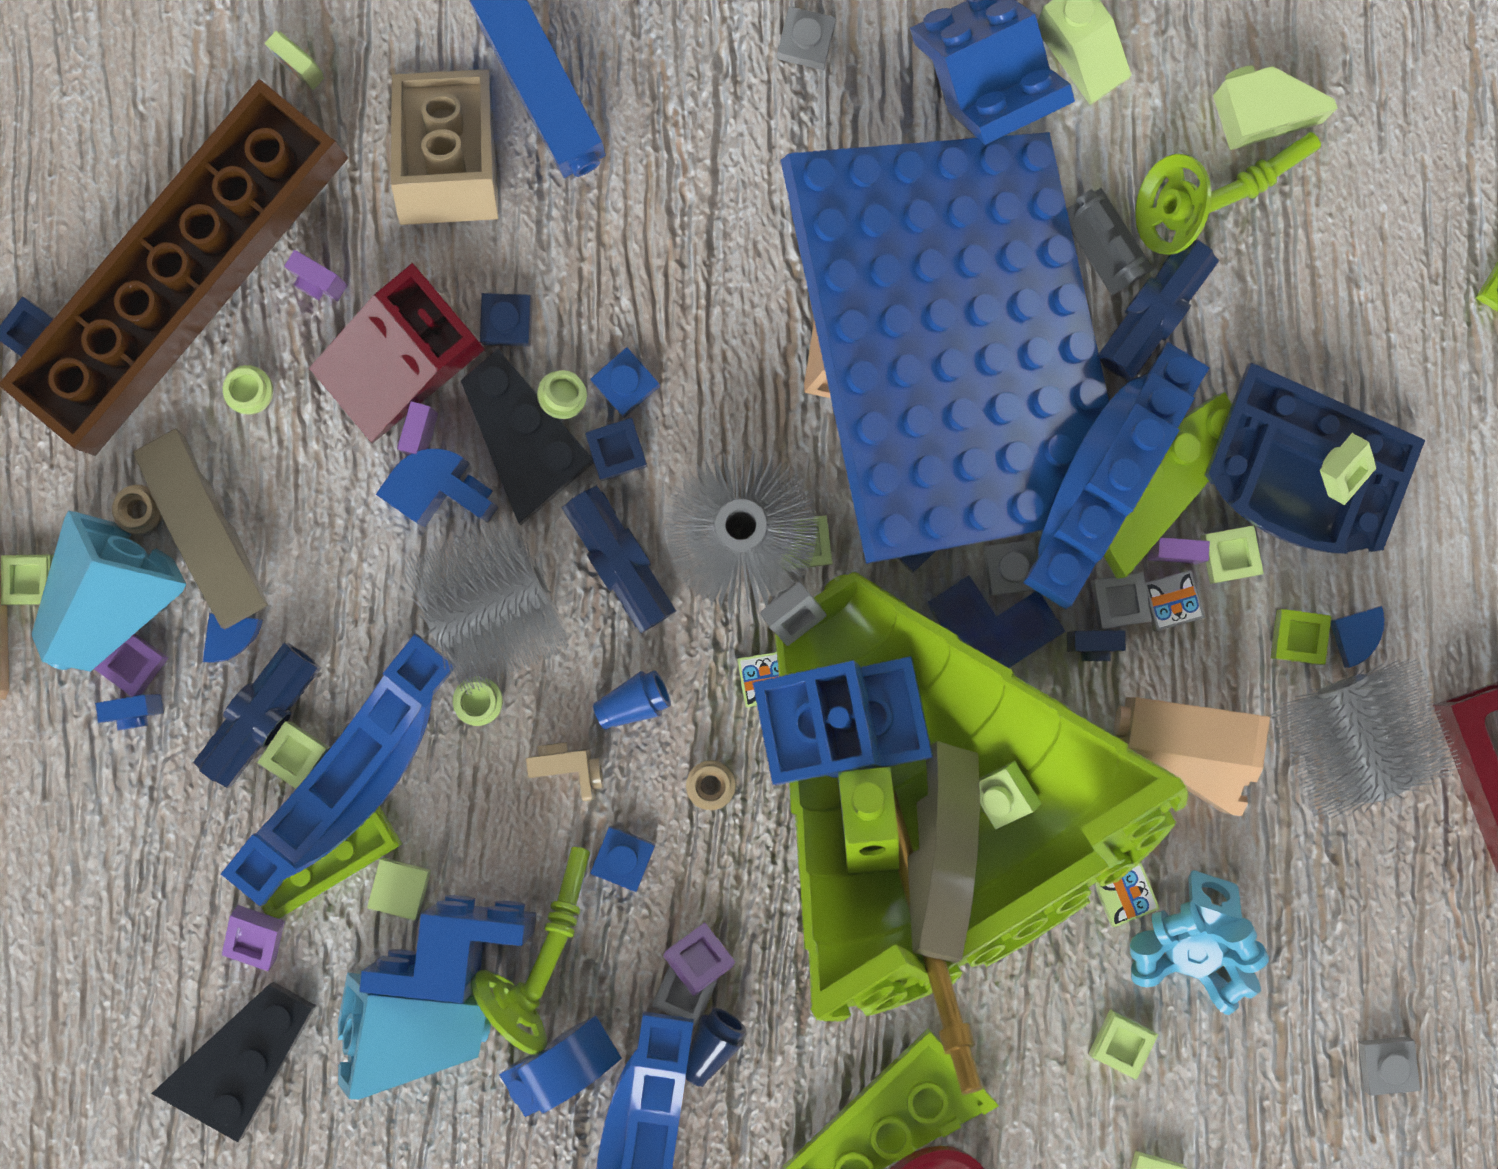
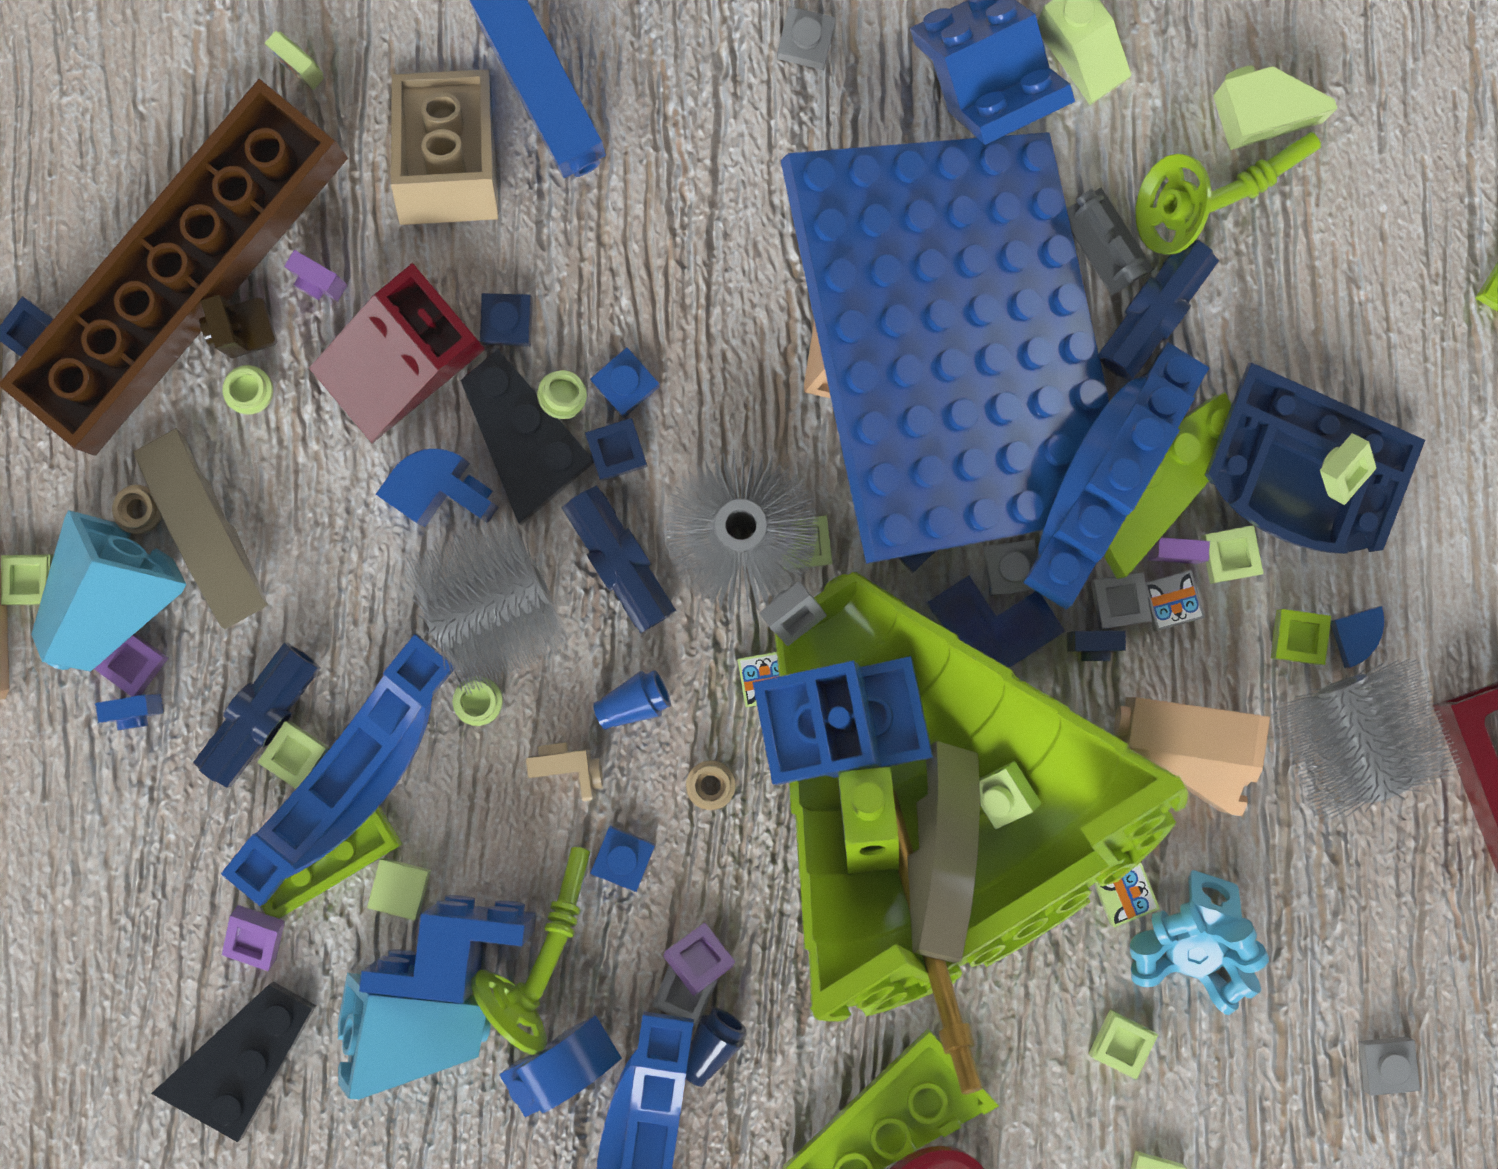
(225, 644): blue tile -> none
(237, 327): none -> dark brown bracket
(417, 428): medium lavender tile -> none

